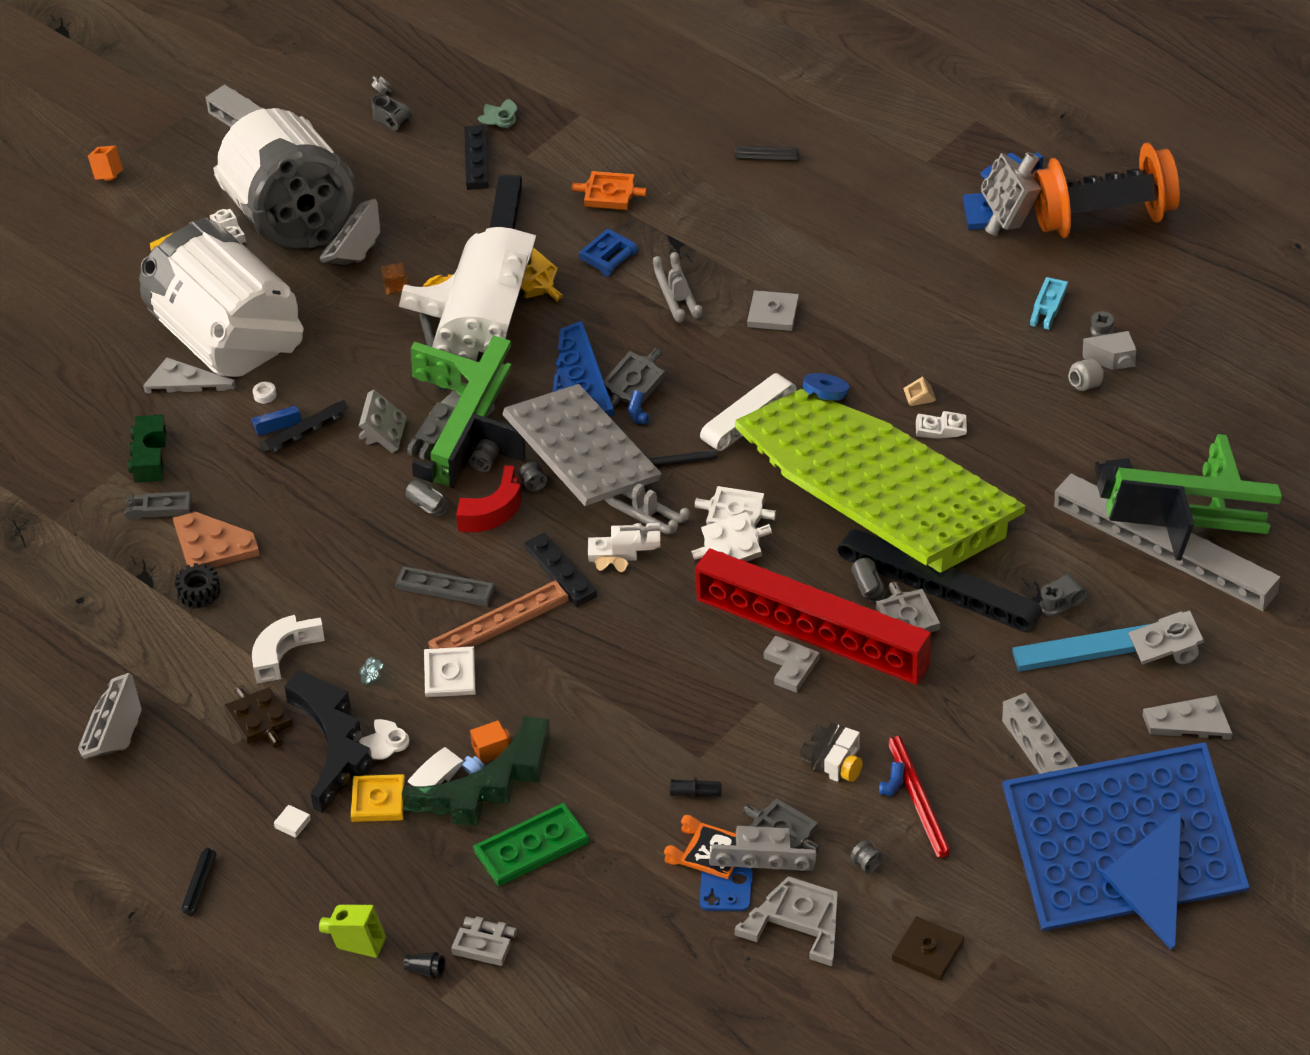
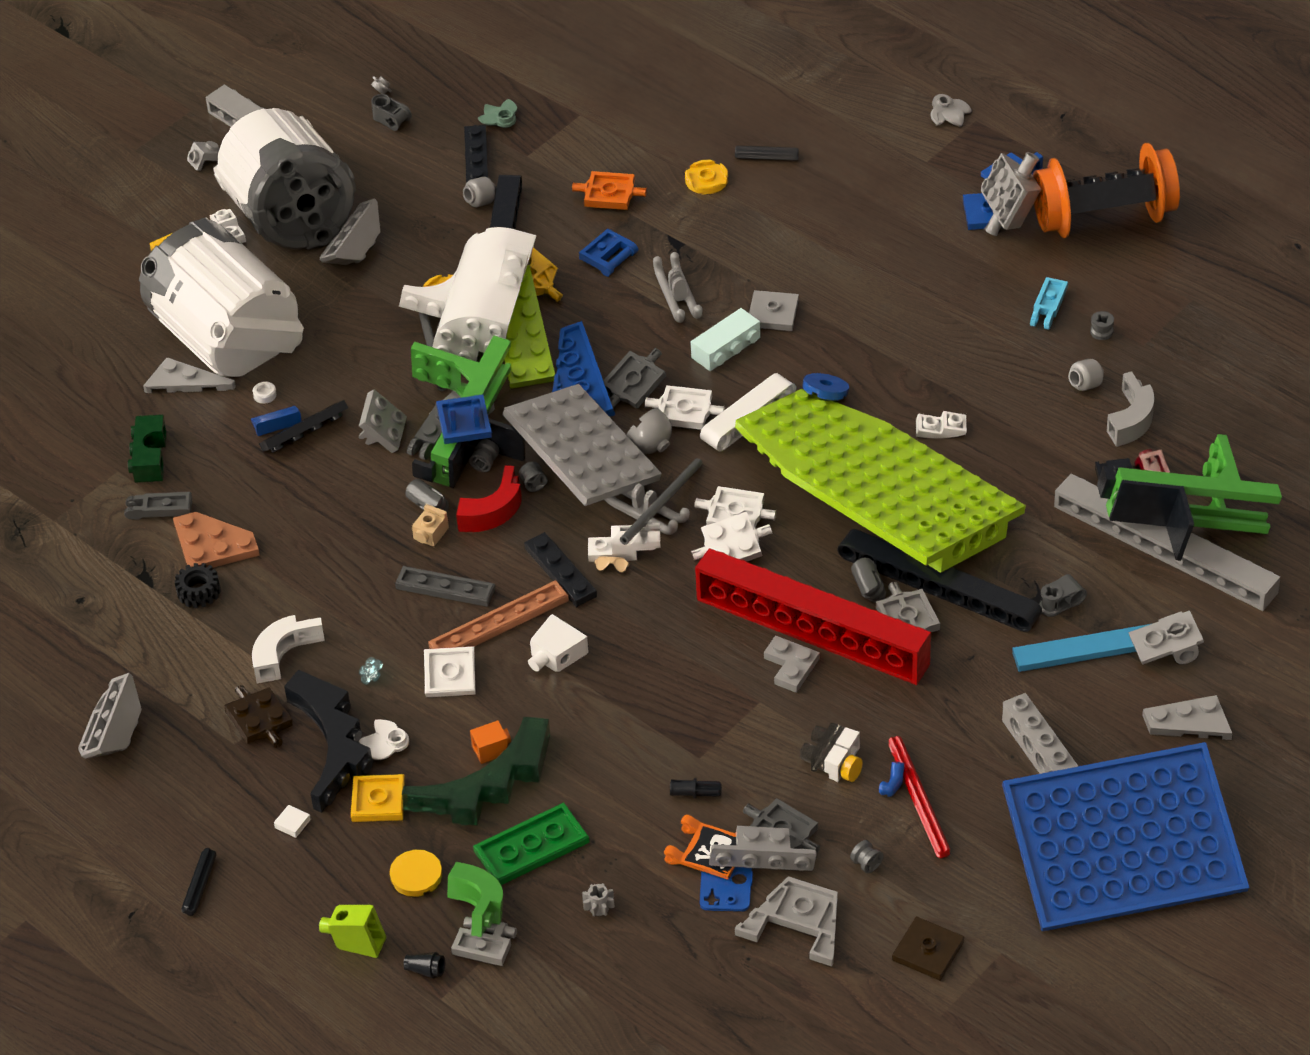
(105, 163): orange brick -> none
(202, 151): none -> light grey bracket
(393, 278): clear orange plate -> none
(416, 872): none -> yellow tile
(430, 525): none -> tan brick
(436, 769): white slope -> none
(463, 419): none -> blue plate
(472, 764): light blue plate -> none
(479, 191): none -> light grey head
(481, 890): none -> bright green arch
(529, 346): none -> lime plate
(556, 645): none -> white torso
(598, 899): none -> light grey gear
(635, 409): blue arm -> none
(652, 432): none -> light grey cylinder
(660, 501): none -> dark grey piece
(684, 458): black bar -> none
(685, 406): none -> white plate
(706, 177): none -> yellow tile
(725, 339): none -> light aqua brick
(919, 392): tan slope -> none
(949, 109): none -> light grey plate
(1111, 350): light grey slope -> none
(1135, 420): none -> light grey arch
(1149, 878): blue tile -> none
(1152, 461): none -> bracket

